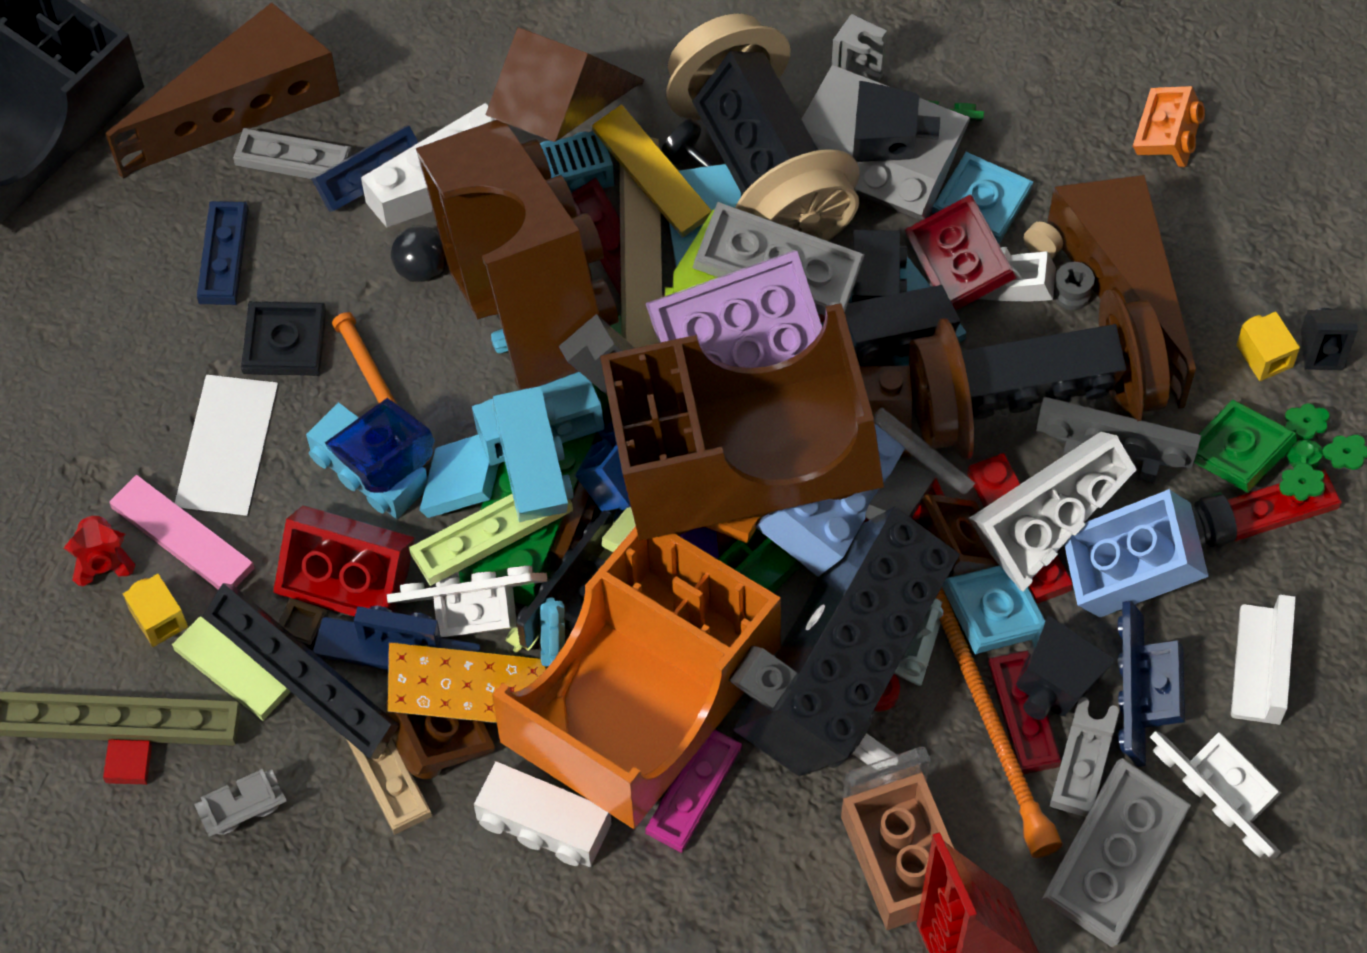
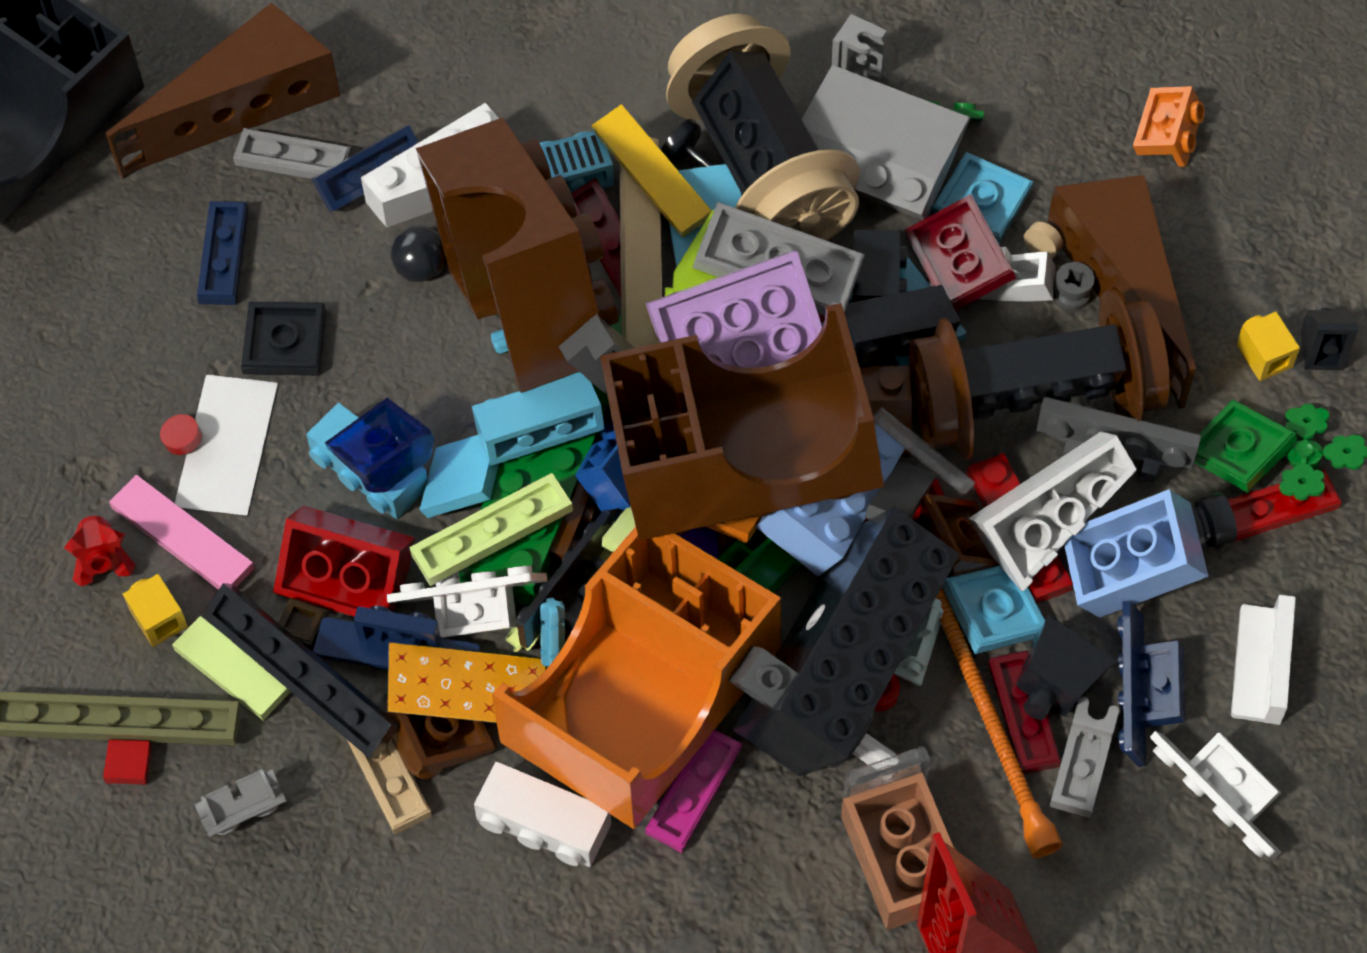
(180, 434): none -> tile
(345, 324): orange bar -> none
(532, 453): medium azure brick -> none
(554, 86): reddish brown piece -> none
(889, 124): black torso -> none
(1116, 852): light grey tile -> none

